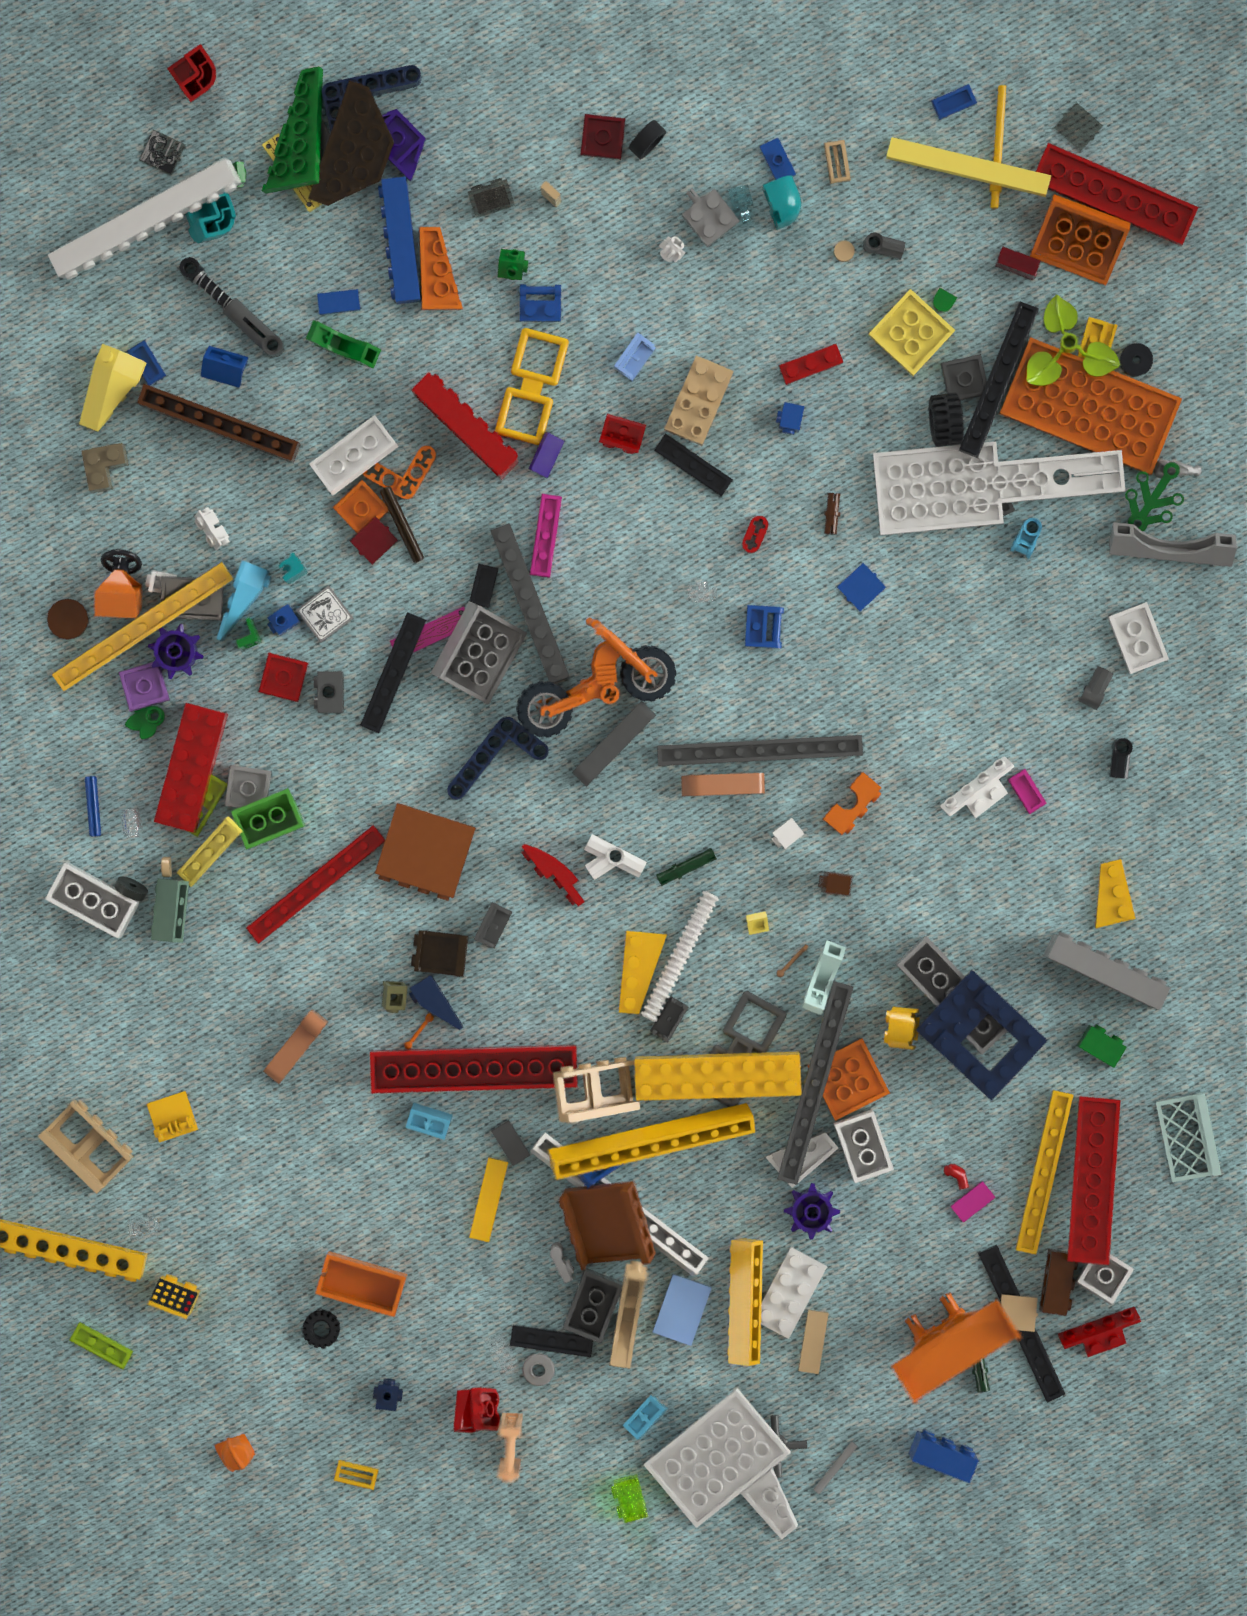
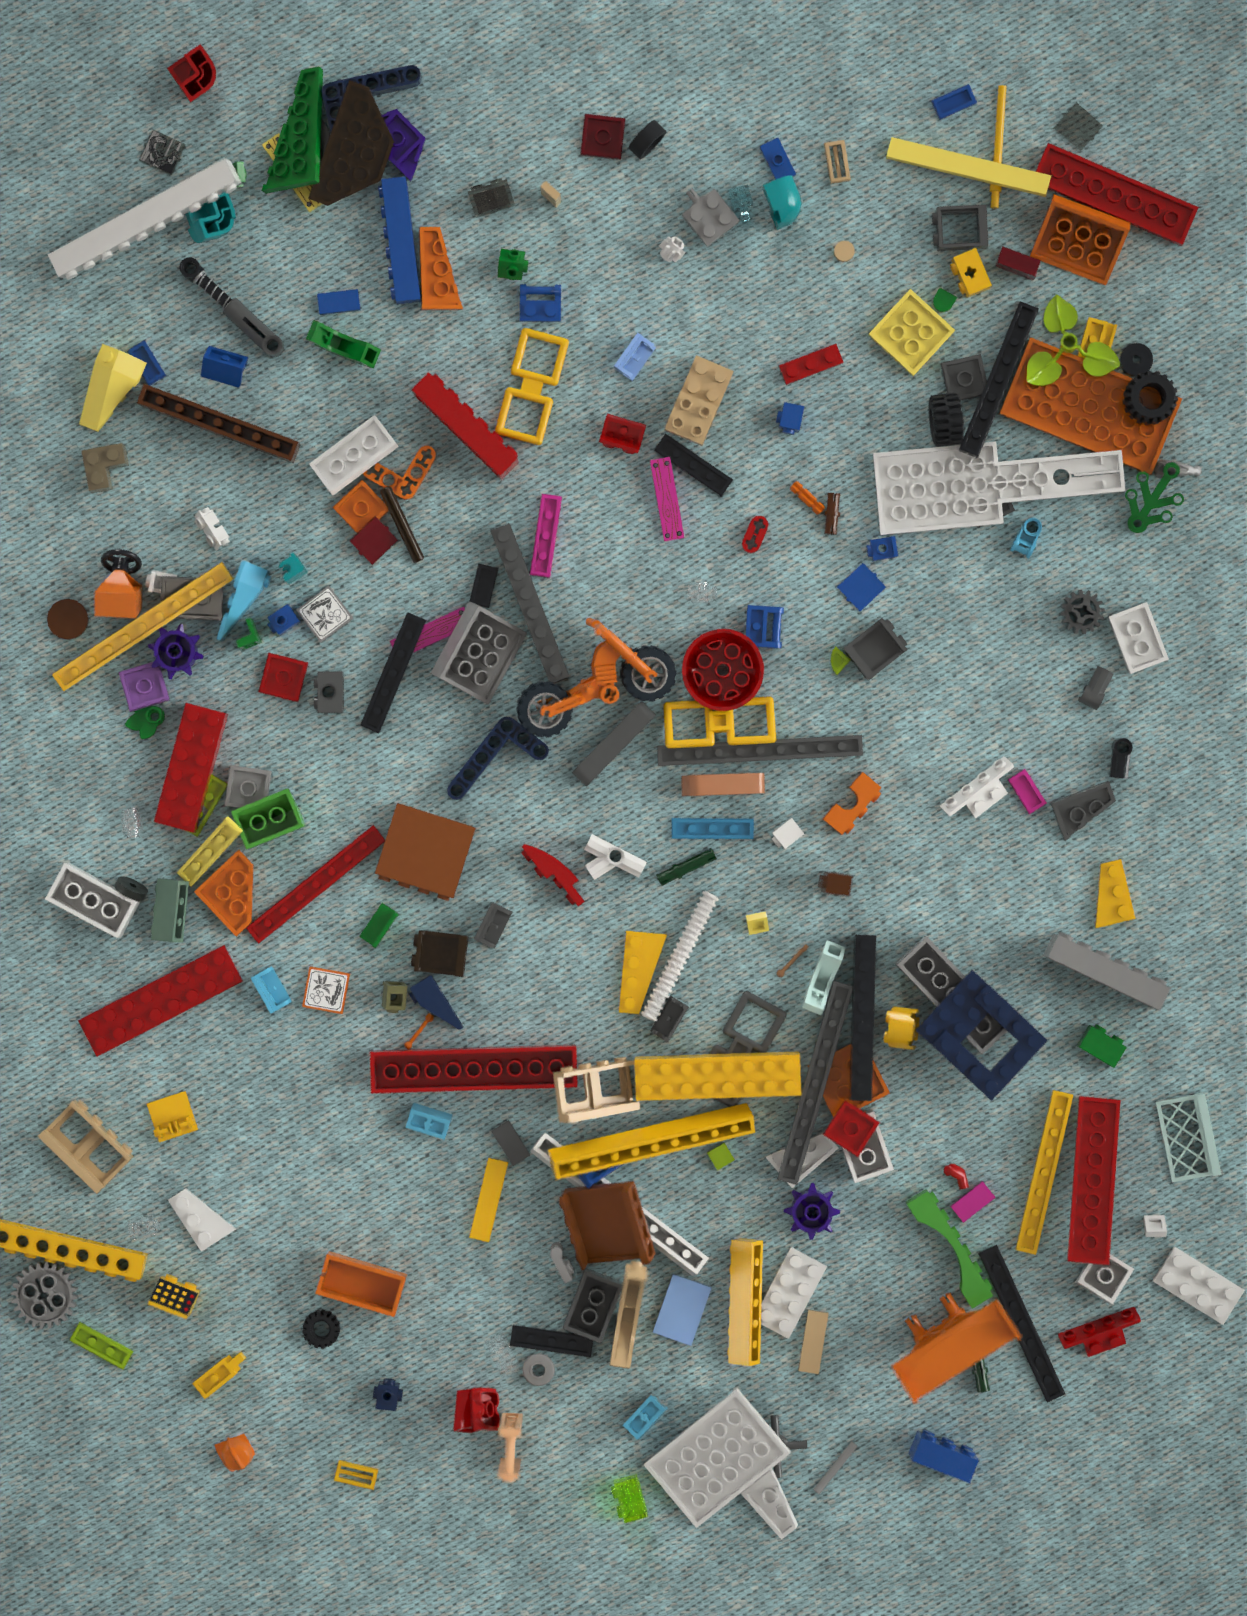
(27, 1302): none -> light grey gear
(92, 806): blue axle -> none
(160, 1000): none -> red plate
(166, 867): tan tile -> none
(200, 1221): none -> white wing
(218, 1375): none -> yellow hinge
(230, 892): none -> orange plate
(271, 989): none -> medium azure hinge
(295, 1046): nougat beam -> none
(326, 990): none -> tile
(379, 925): none -> green panel
(546, 455): dark purple tile -> none
(667, 499): none -> dark pink tile
(712, 828): none -> dark azure tile
(718, 723): none -> yellow bar
(720, 1156): none -> lime tile
(729, 649): none -> red brick
(807, 497): none -> orange axle
(838, 660): none -> lime tile
(851, 1128): none -> red tile
(862, 1018): none -> black brick
(875, 648): none -> dark grey panel
(886, 246): dark grey piece -> none
(888, 542): none -> blue brick
(971, 261): none -> yellow brick
(971, 1283): none -> bright green arch
(982, 227): none -> dark grey window
(1020, 1311): tan piece -> none
(1057, 1283): reddish brown brick -> none
(1079, 621): none -> dark grey gear
(1079, 808): none -> dark grey wing
(1155, 1225): none -> white plate
(1165, 389): none -> black tyre
(1198, 1285): none -> white plate
(1212, 550): light grey arch -> none

